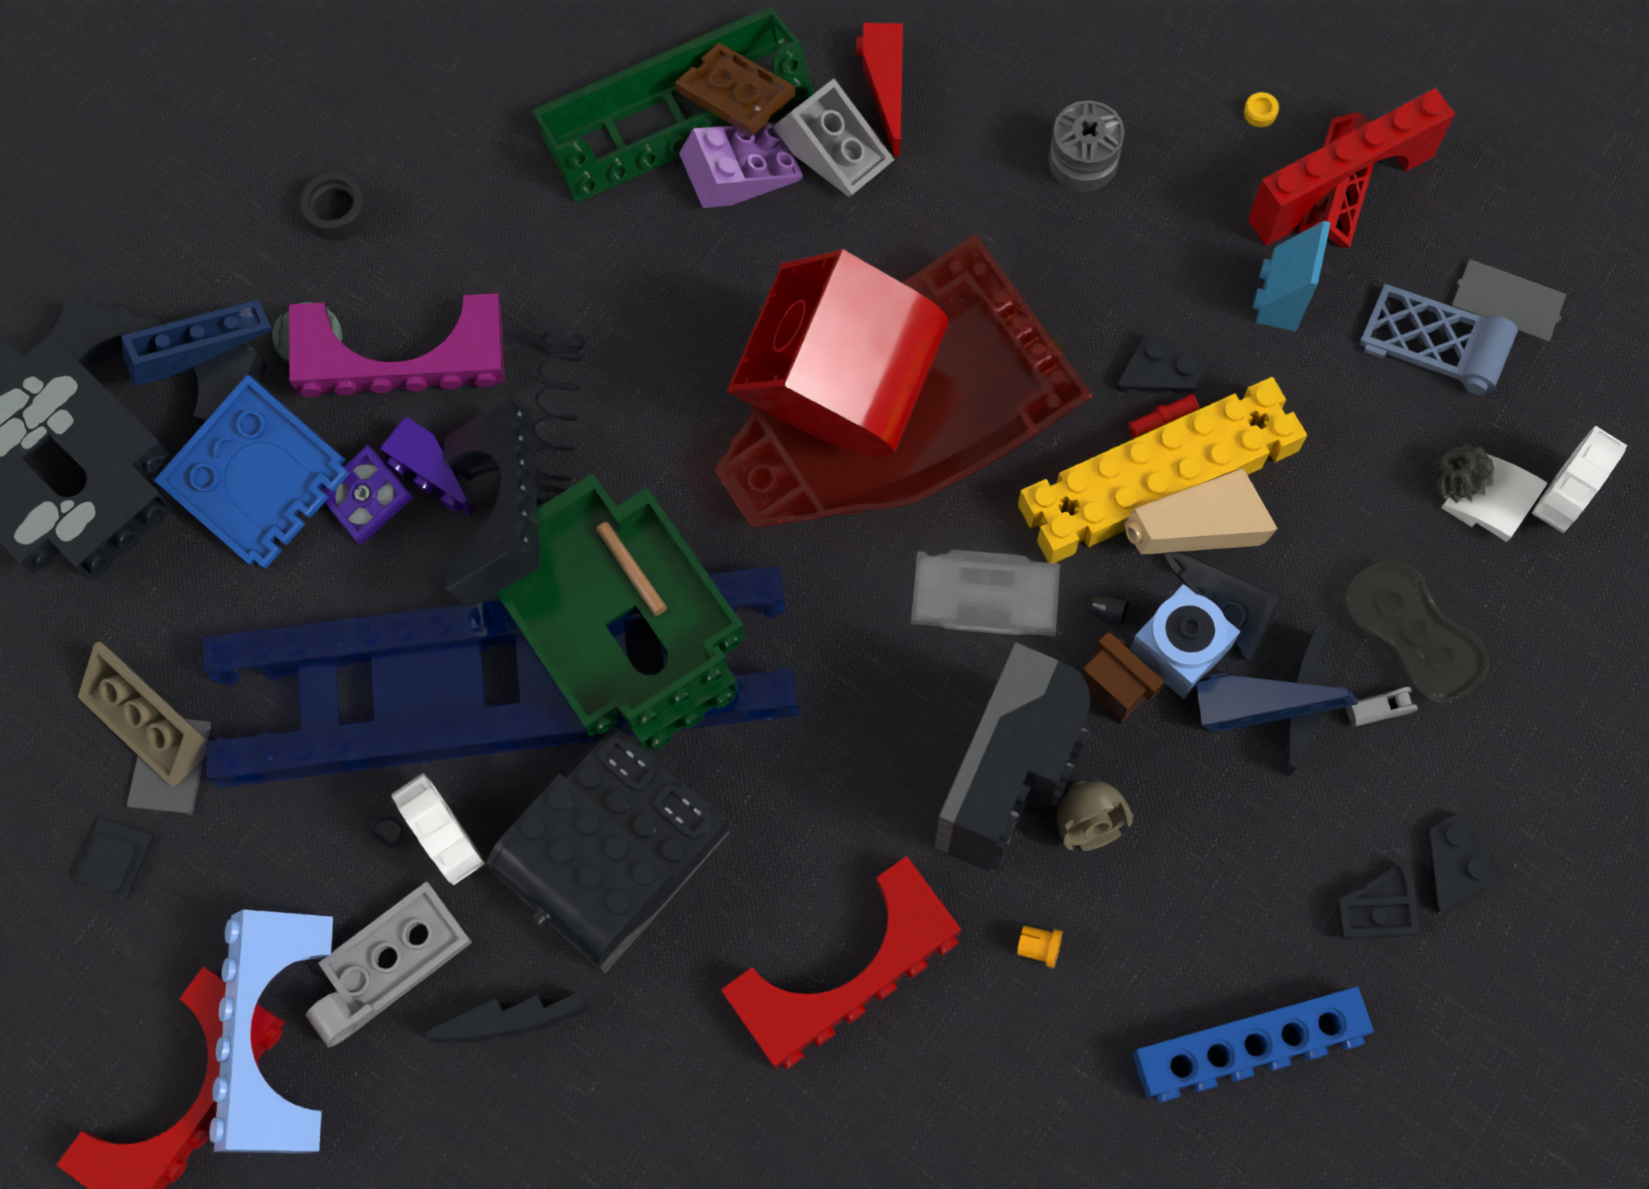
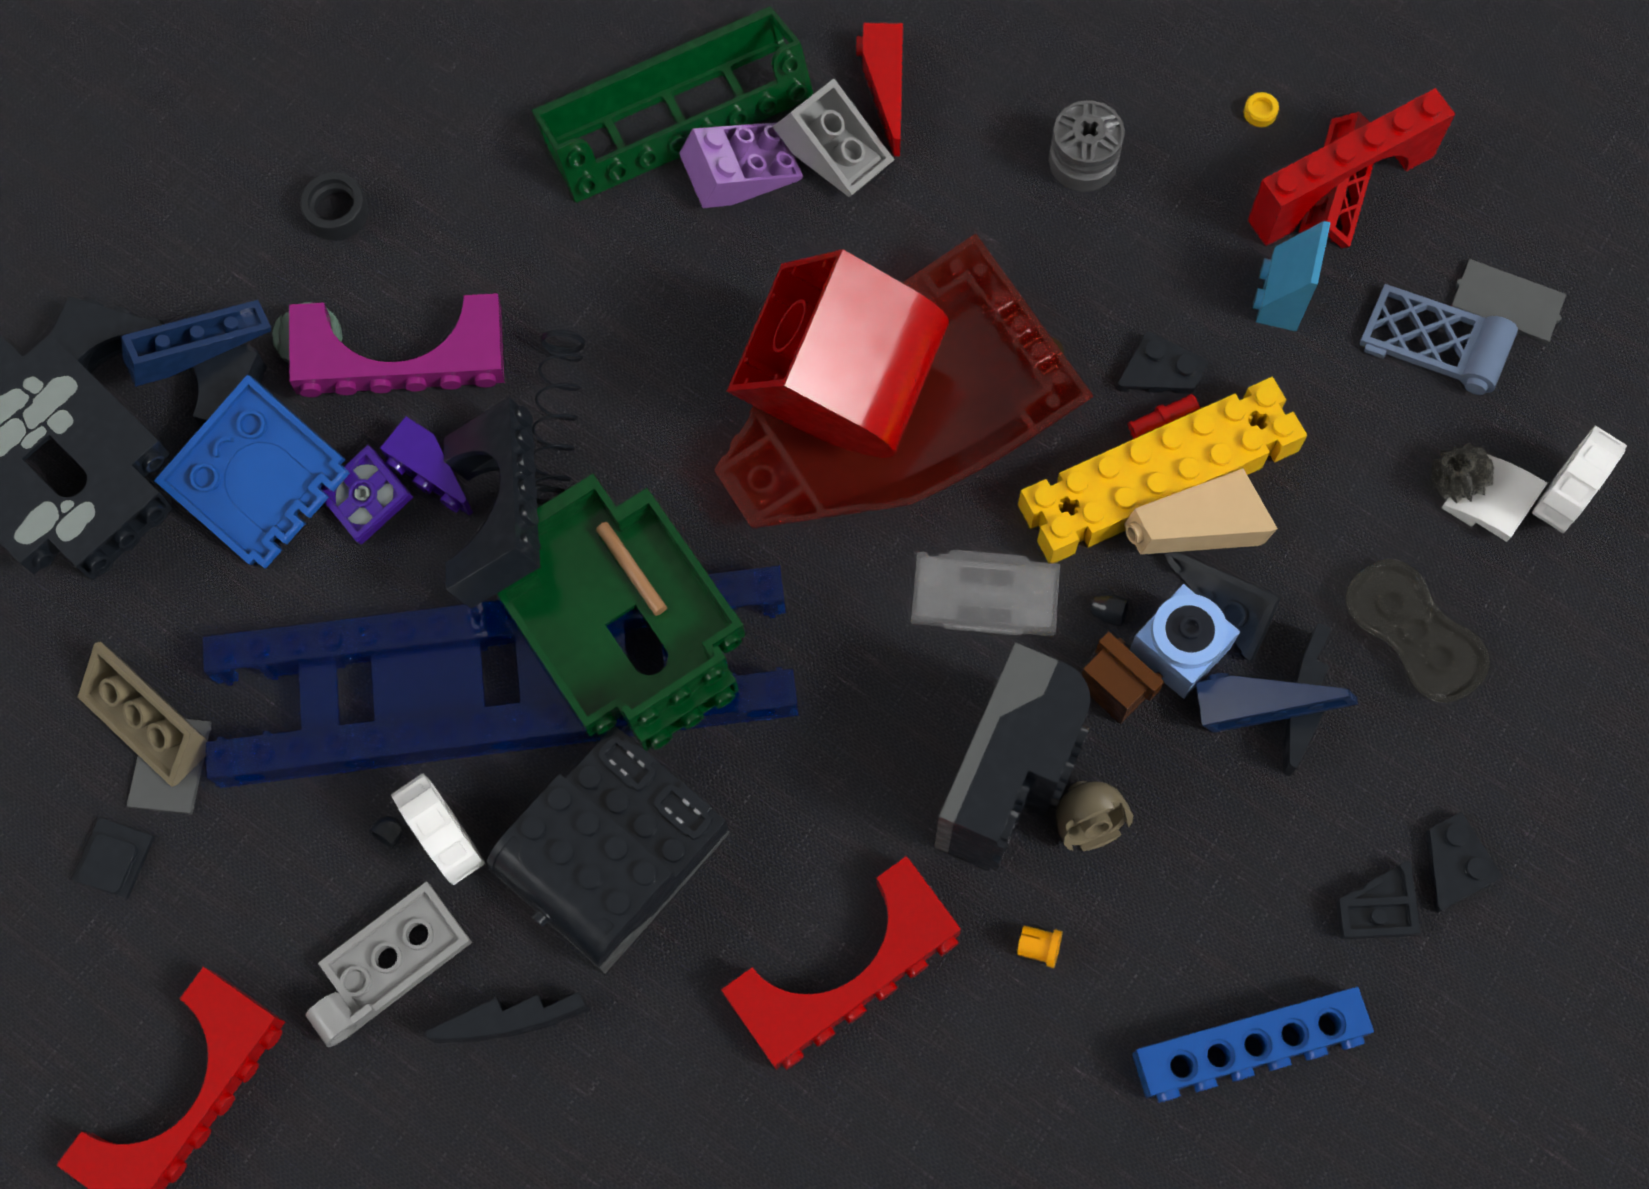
(248, 1109): light blue arch -> none
(735, 89): reddish brown piece -> none
(1378, 708): light grey bar -> none

